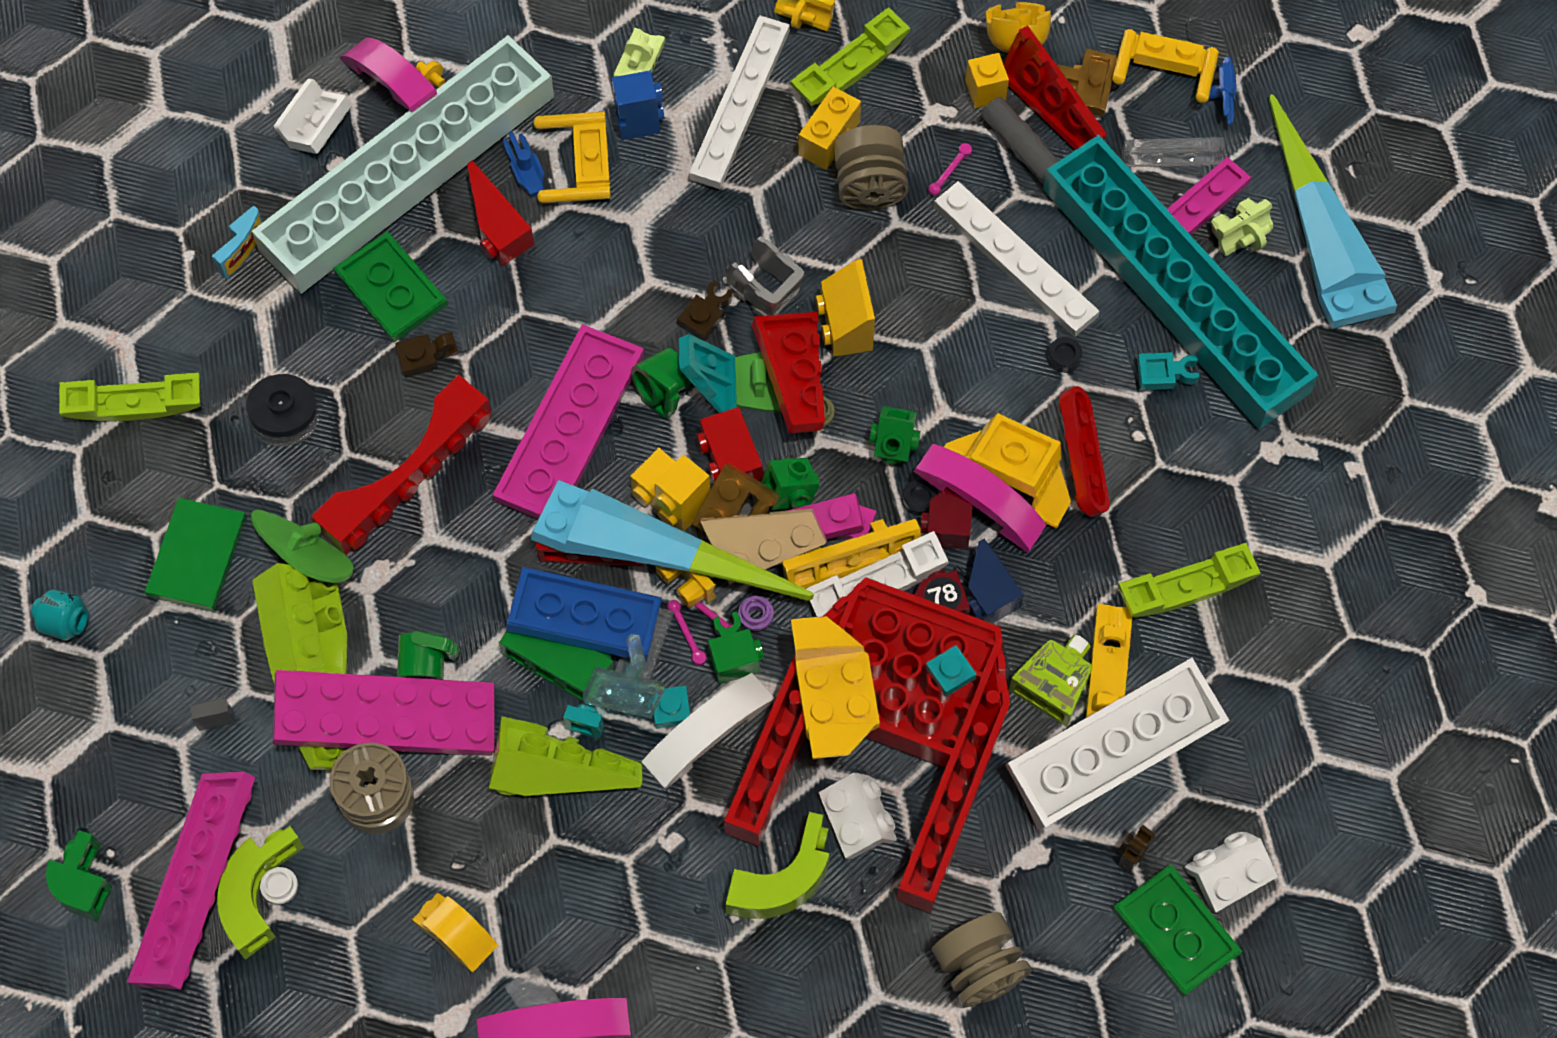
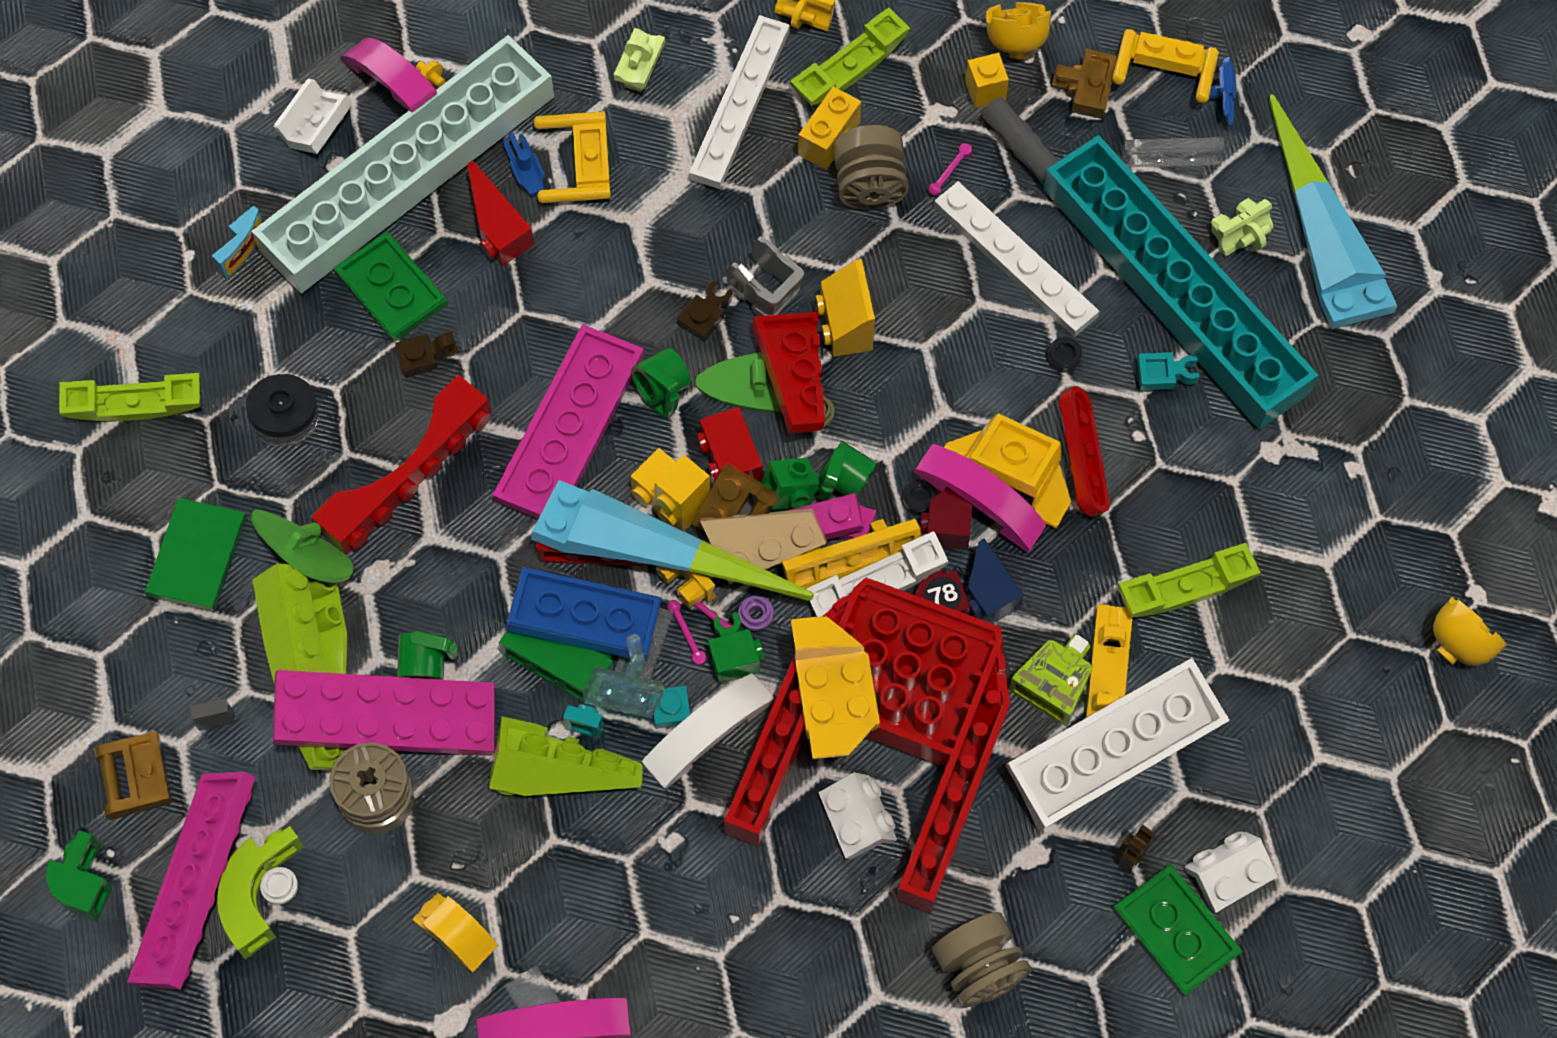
(59, 614): teal head -> none
(144, 773): none -> pearl gold plate
(637, 104): blue brick -> none
(709, 371): teal wing -> none
(781, 892): lime arch -> none
(845, 472): none -> green piece
(895, 435): green brick -> none
(950, 671): teal plate -> none
(1047, 90): red wing -> none
(1209, 195): dark pink plate -> none
(1465, 635): none -> yellow cylinder

